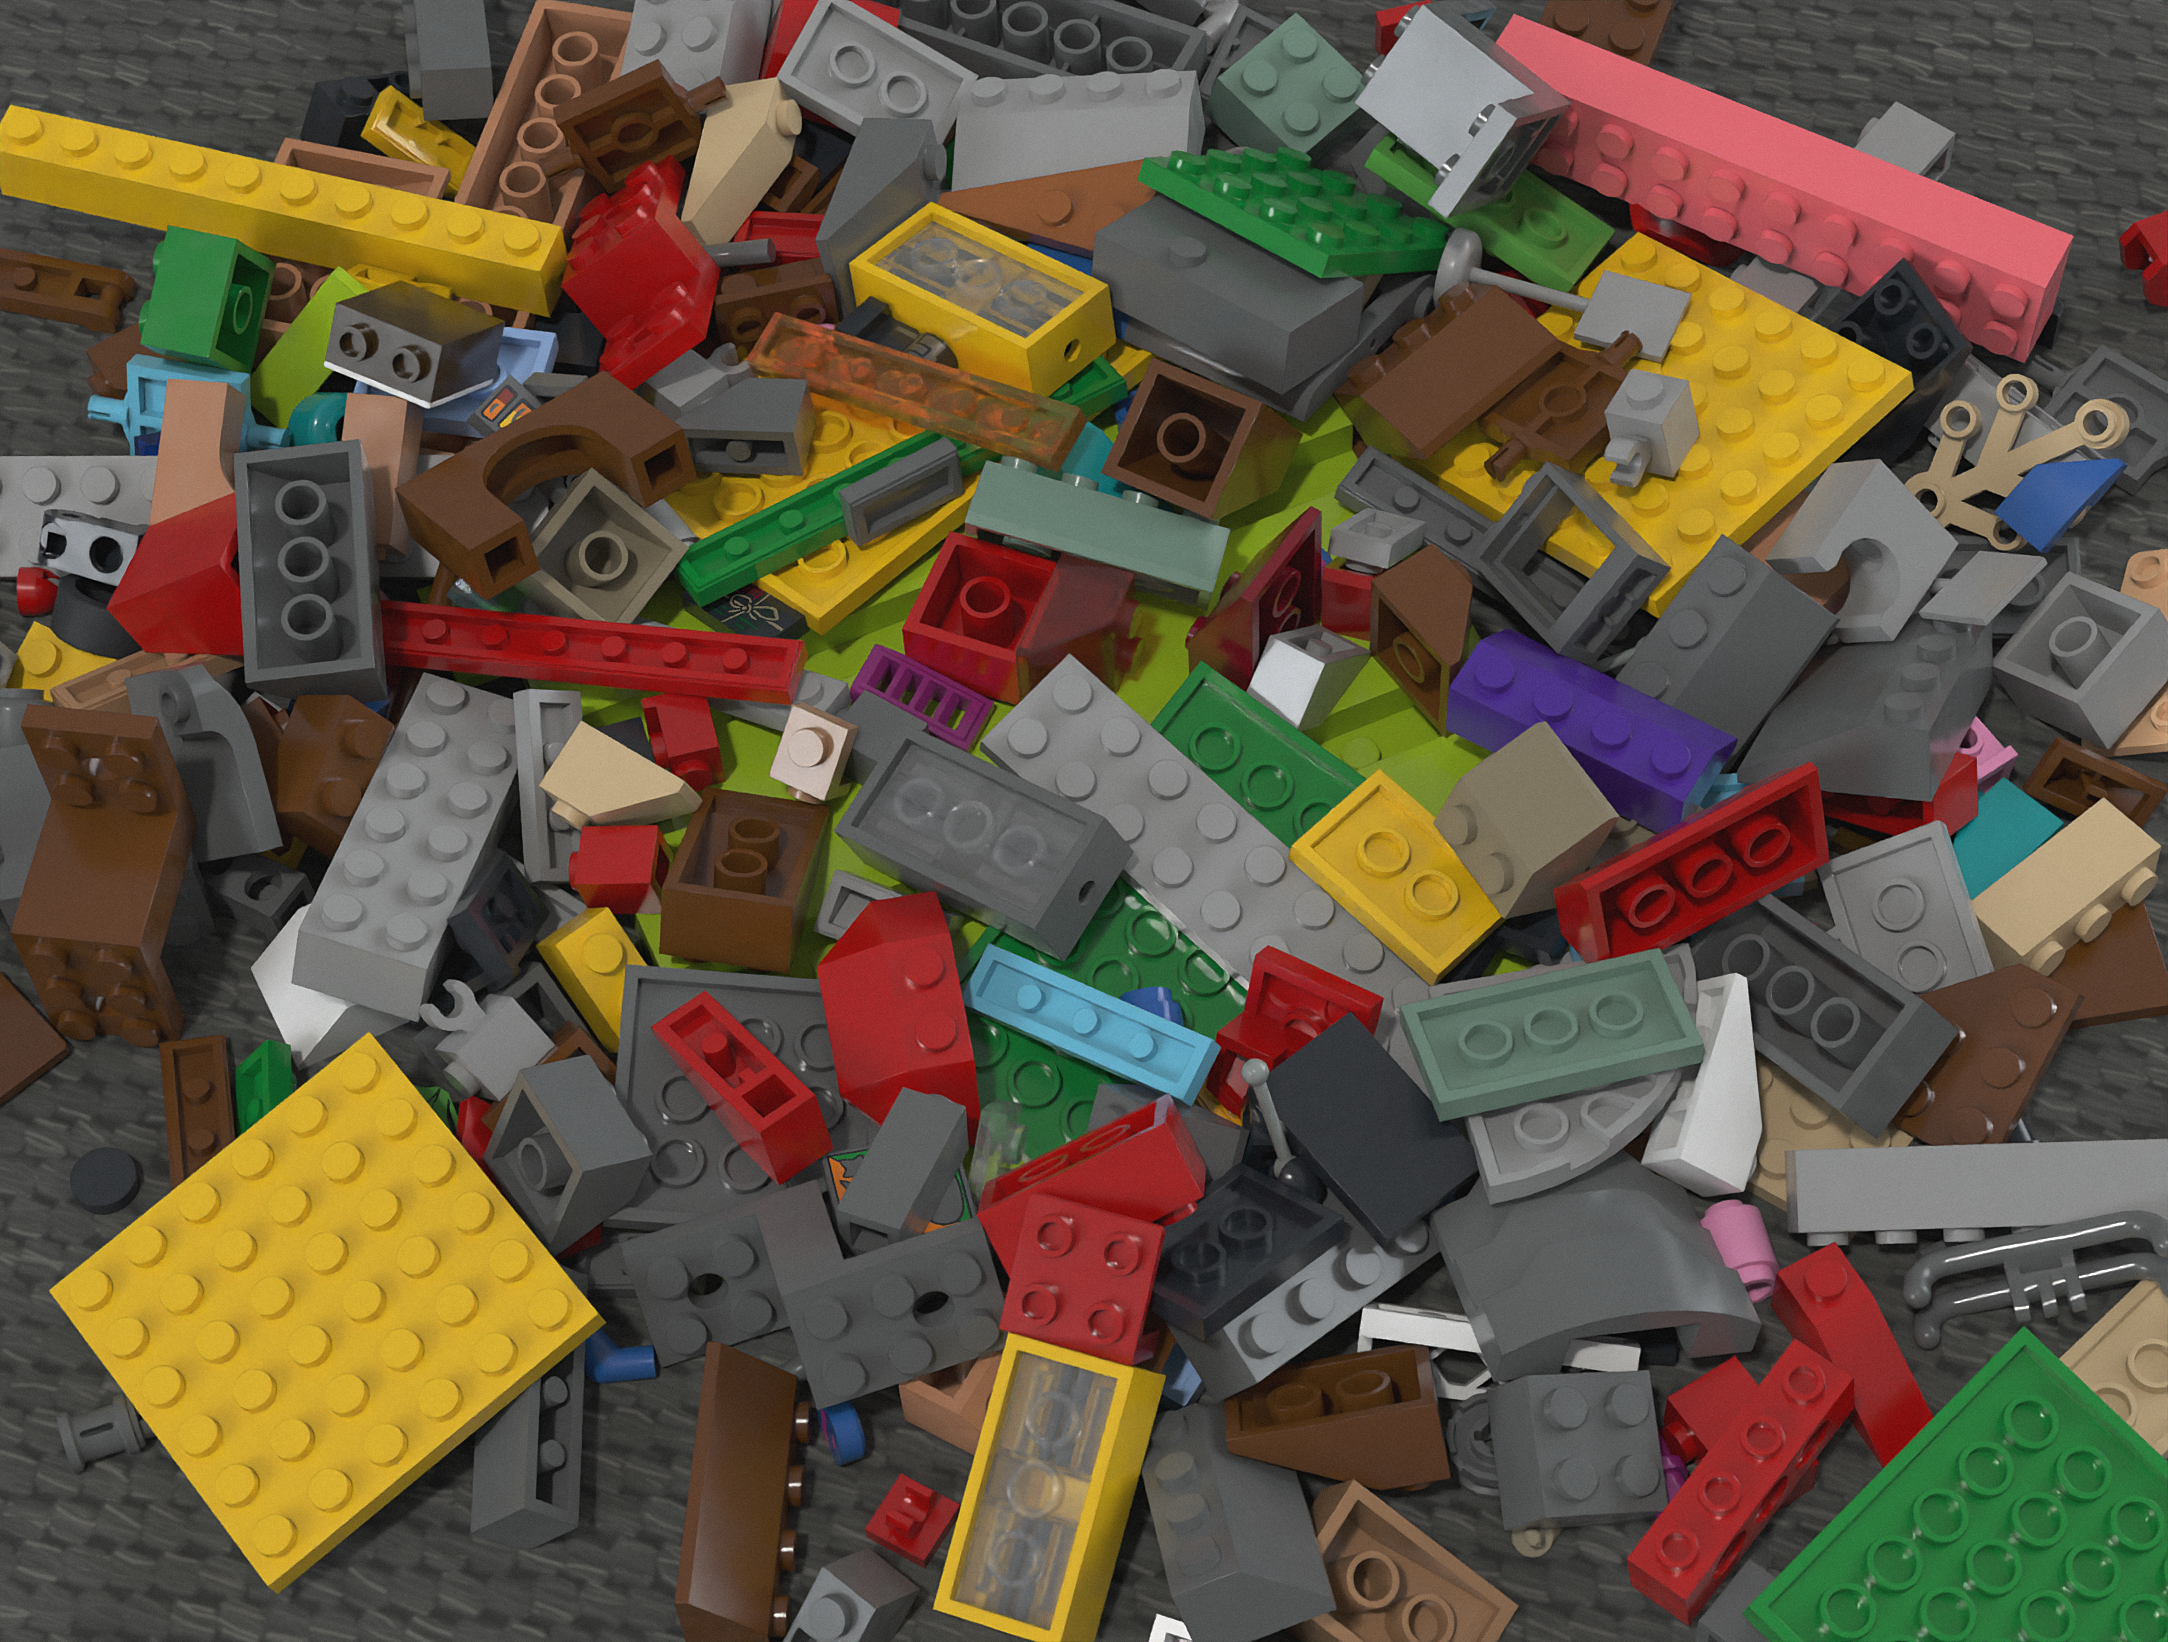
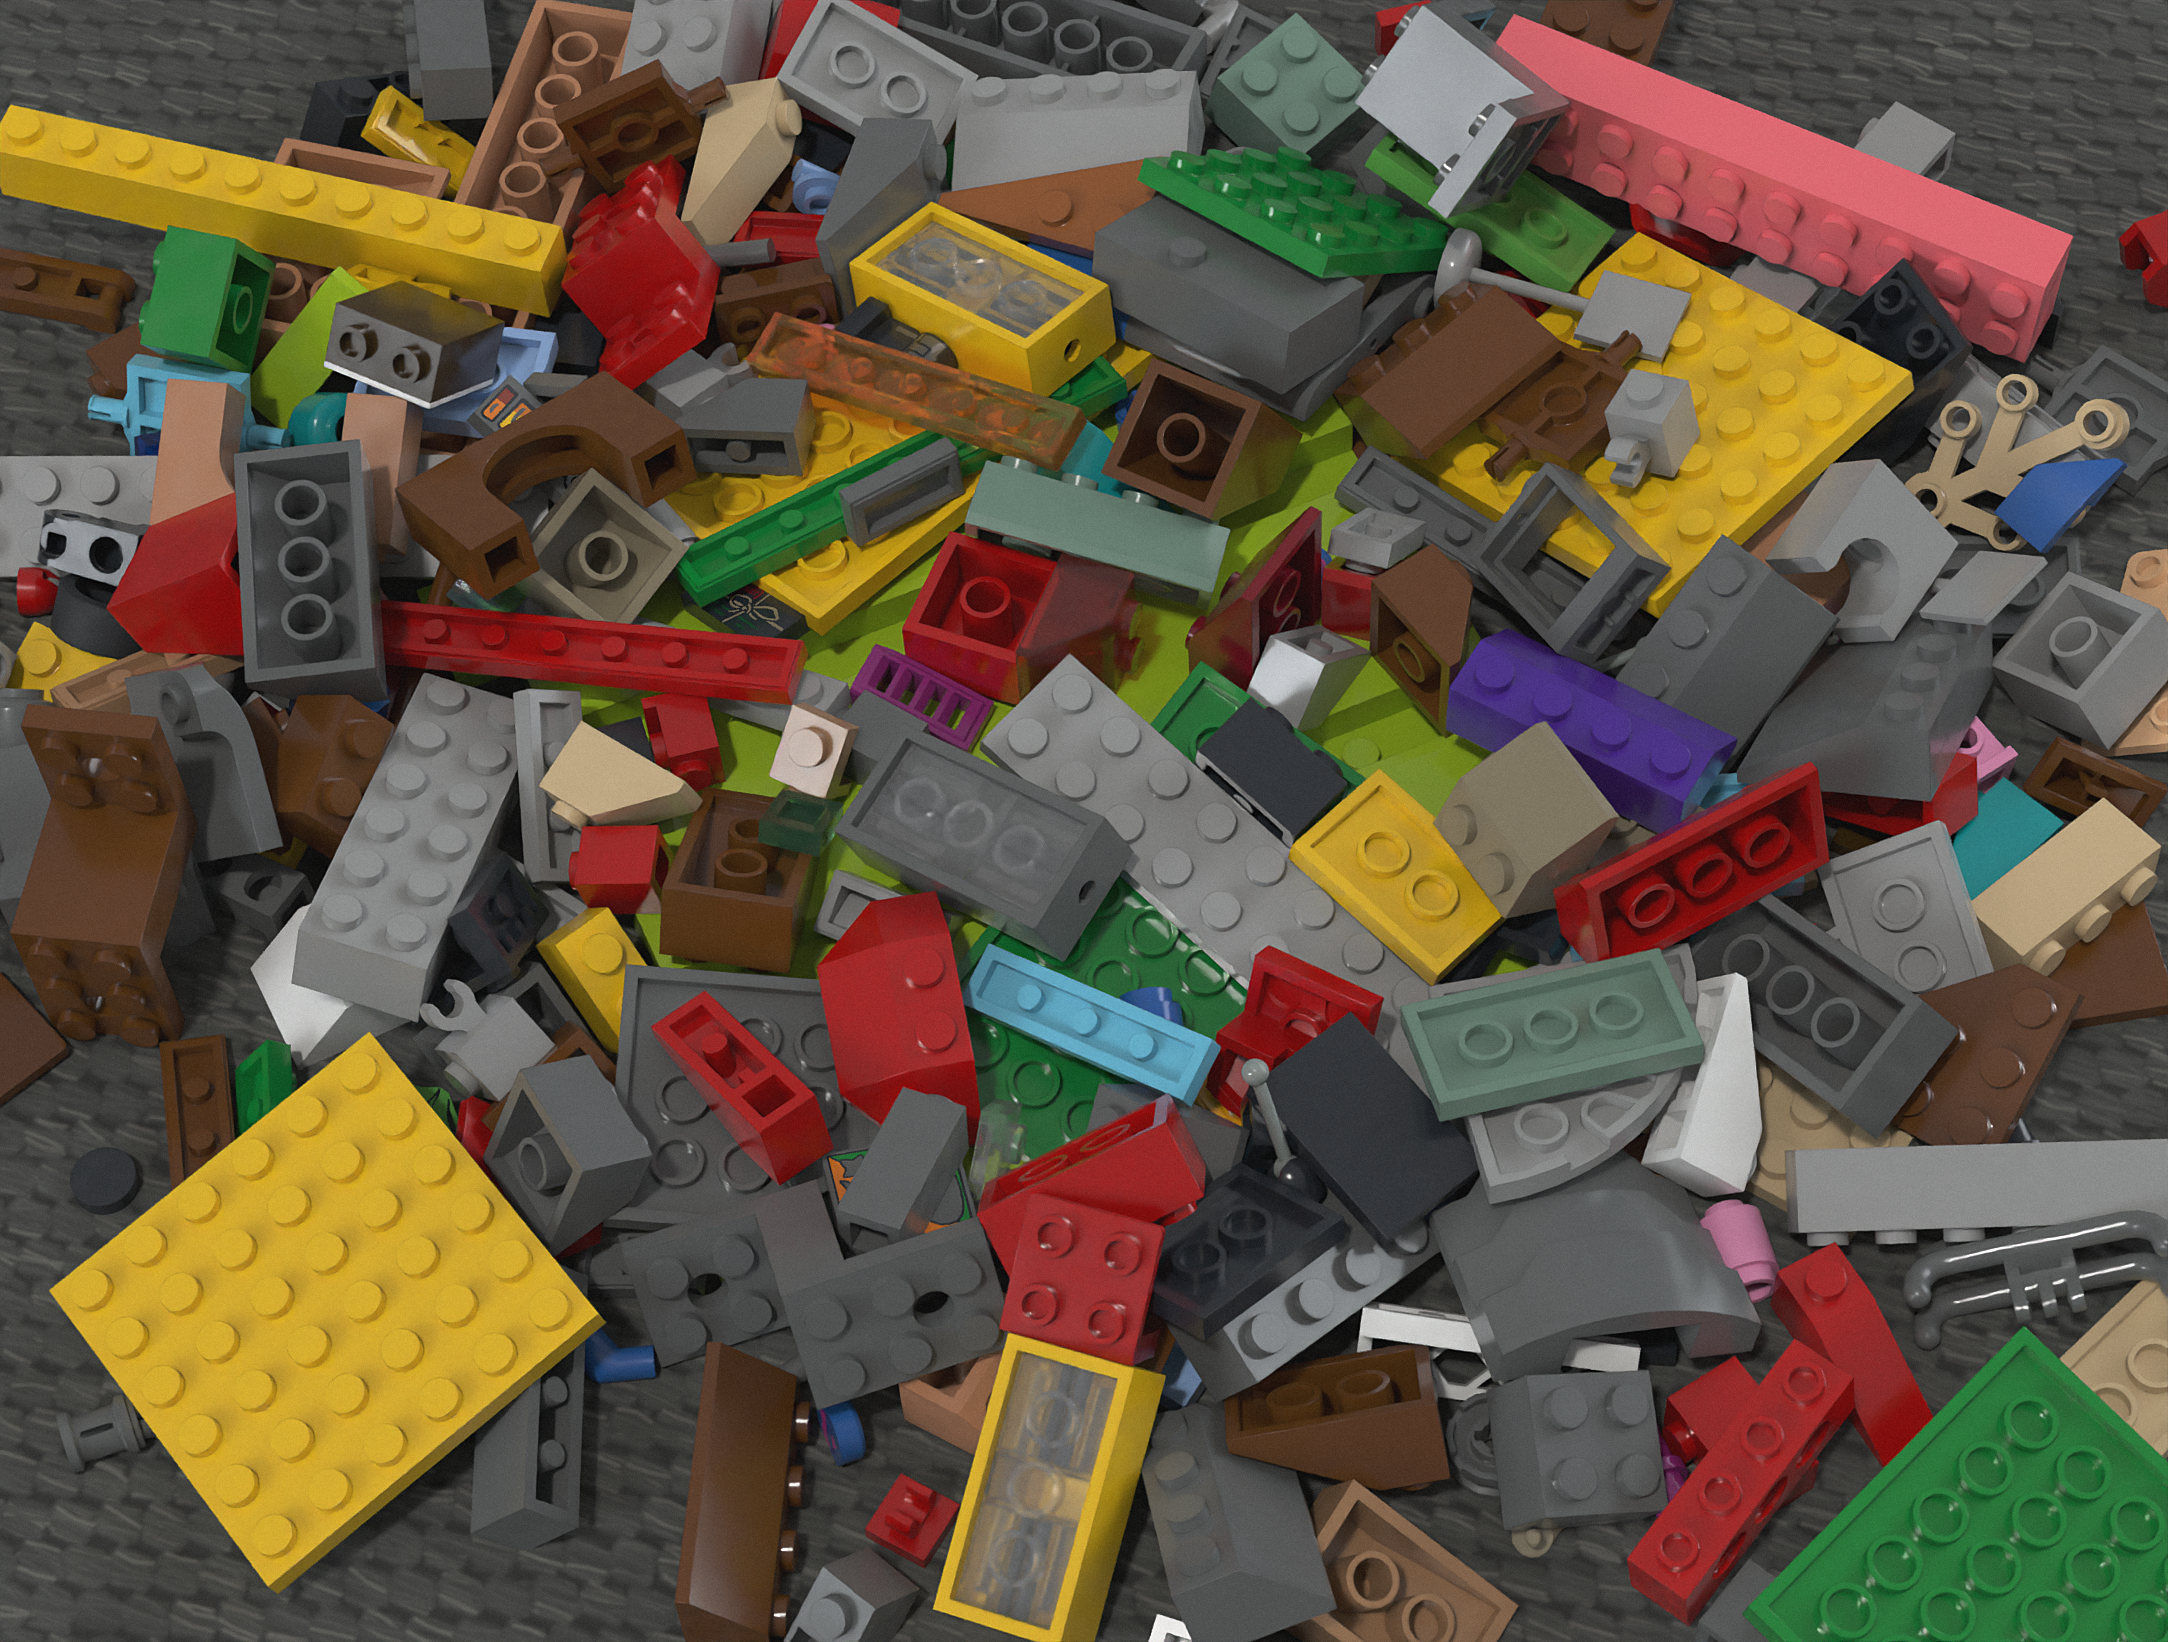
(800, 822): none -> clear green tile
(812, 187): none -> medium blue plate
(1272, 771): none -> black brick

